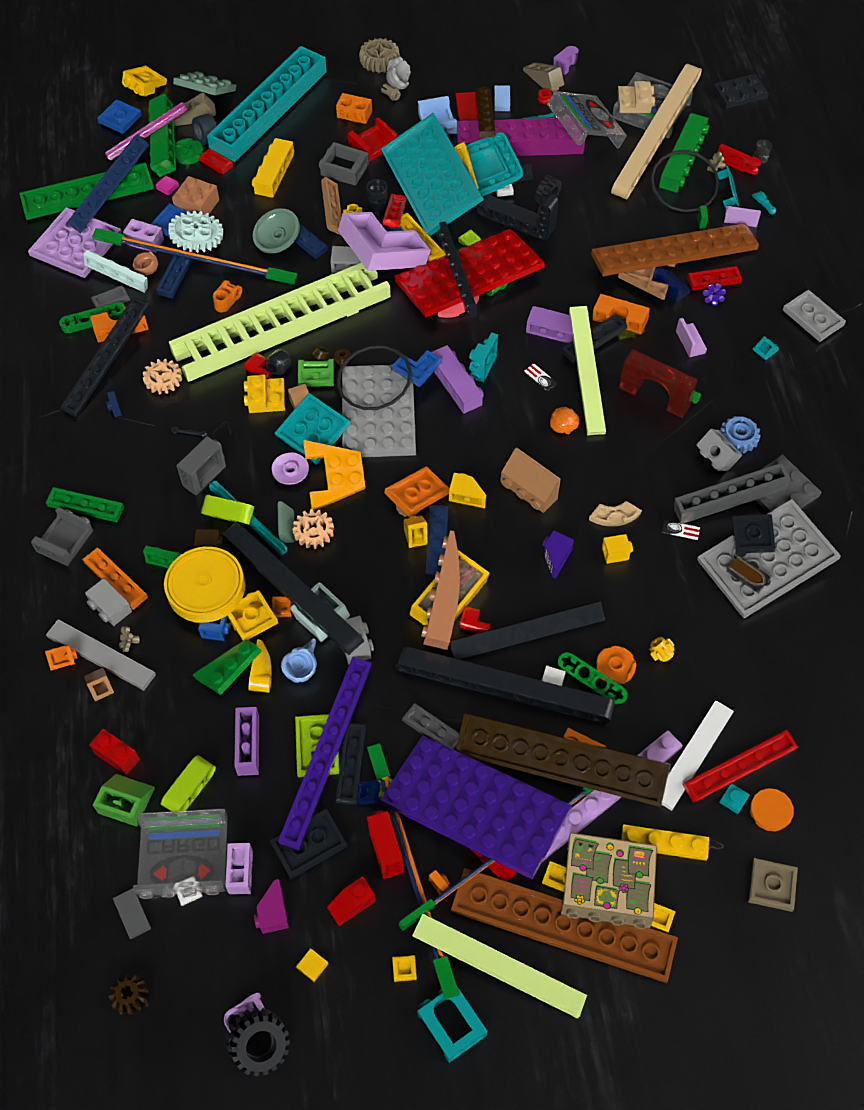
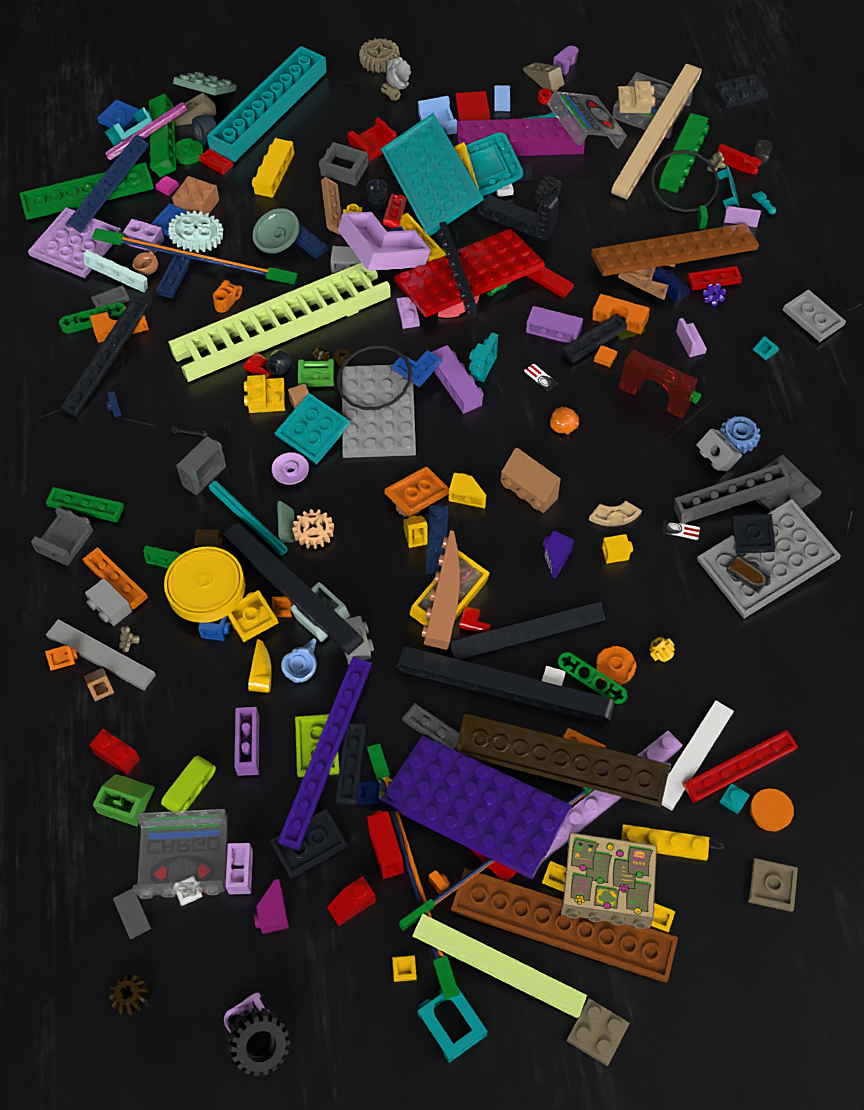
(117, 134): none -> teal panel
(143, 80): yellow plate -> none
(162, 376): light nougat gear -> none
(226, 668): green wing -> none
(227, 509): lime beam -> none
(312, 965): yellow tile -> none
(342, 471): light orange wing -> none
(354, 108): orange brick -> none
(407, 313): none -> lavender plate
(468, 238): lime tile -> none
(485, 112): dark brown plate -> none
(552, 281): none -> red tile
(587, 371): yellowish green tile -> none
(598, 1032): none -> dark tan plate
(605, 356): none -> orange tile

